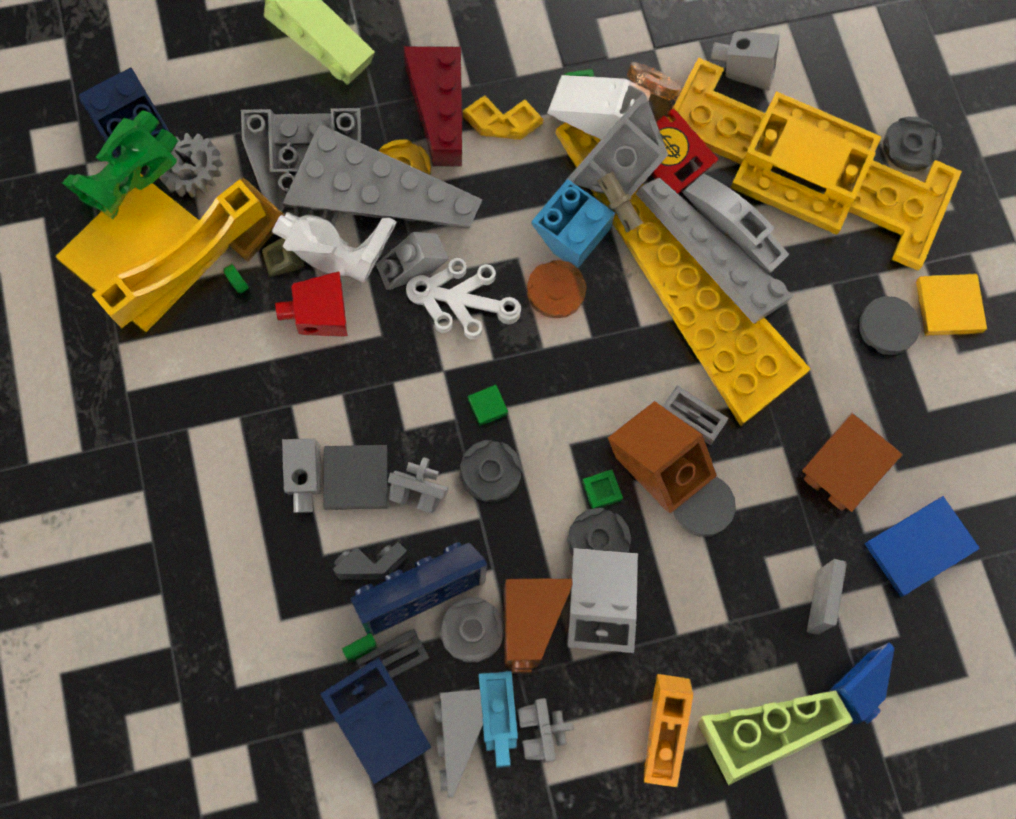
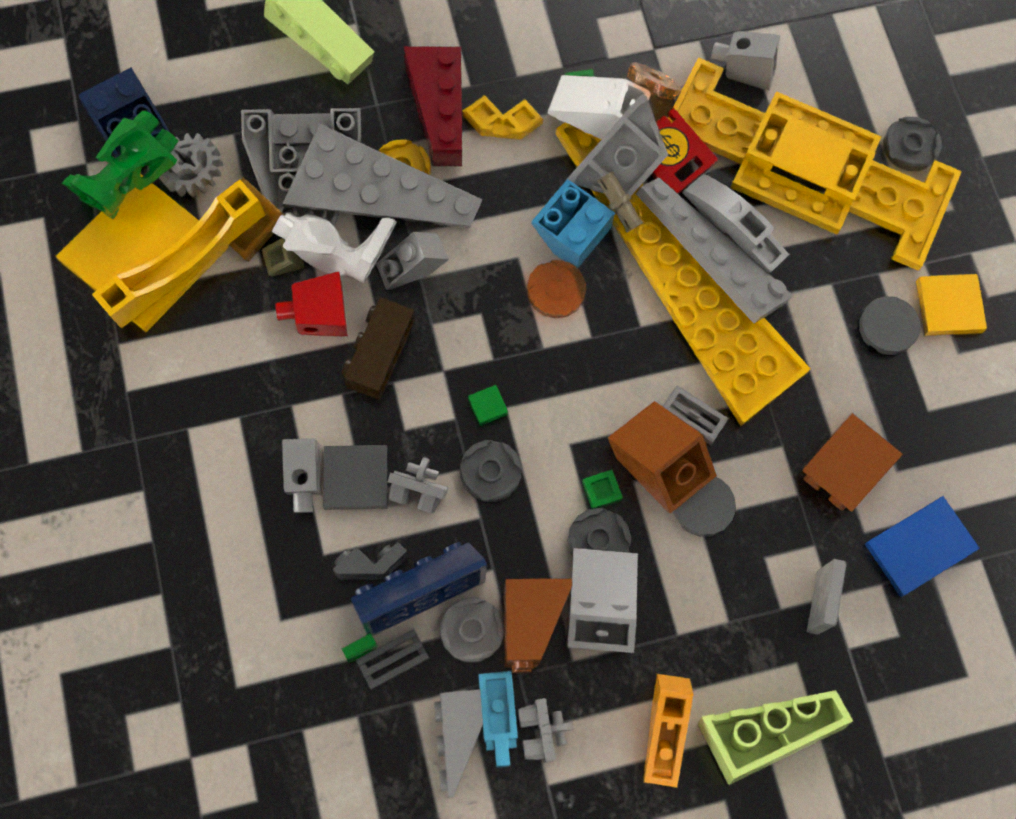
(235, 278): green tile -> none
(376, 720): dark blue slope -> none
(378, 348): none -> dark brown brick
(459, 298): white plant -> none
(866, 684): blue slope -> none

